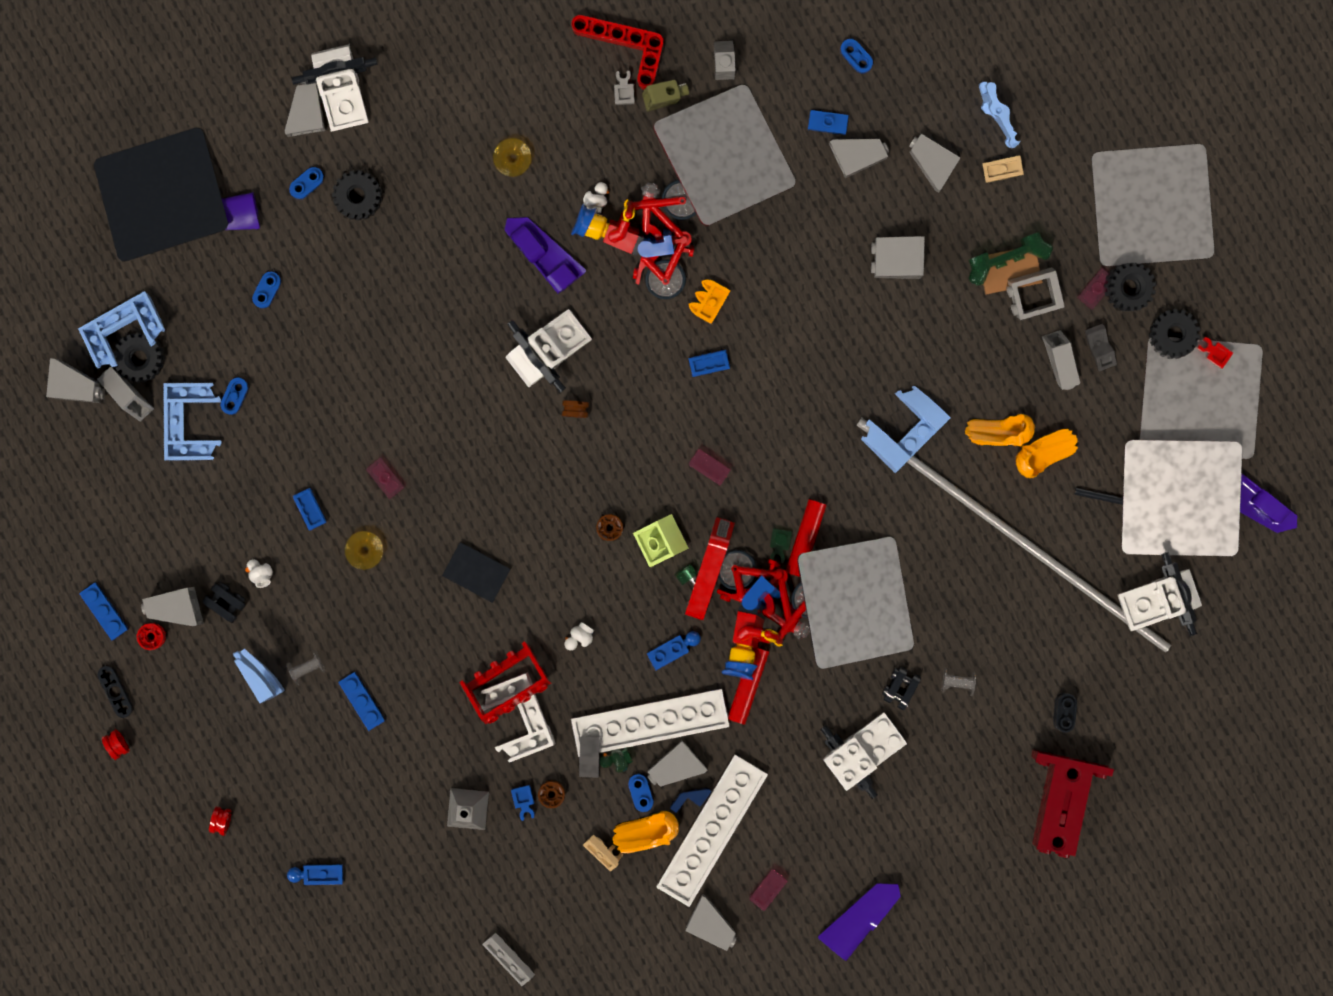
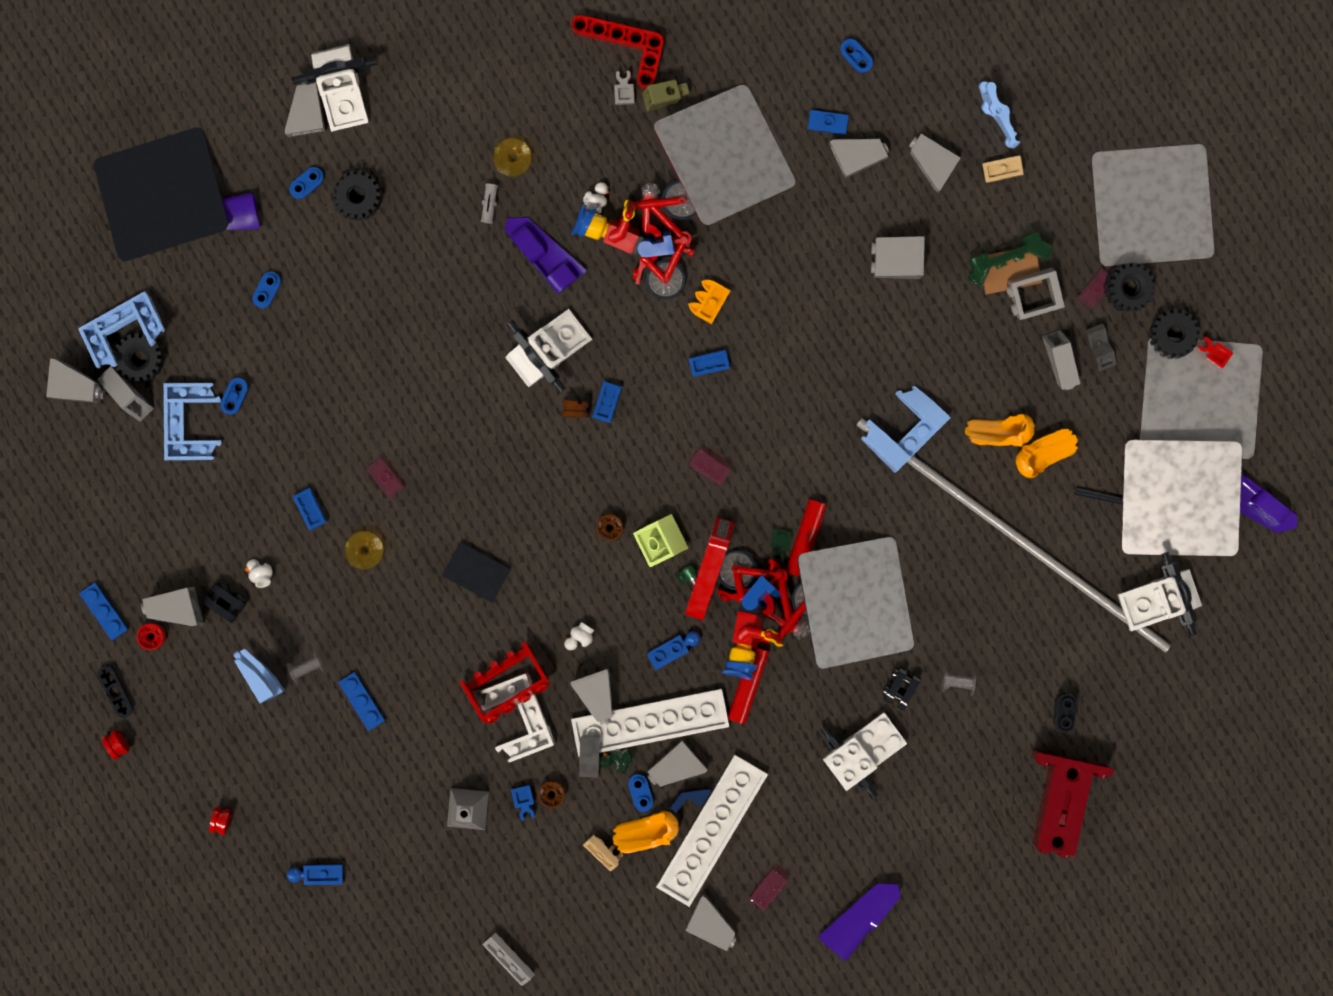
(487, 216): none -> light grey pin
(596, 695): none -> light grey slope
(607, 402): none -> blue plate
(724, 60): light grey slope -> none

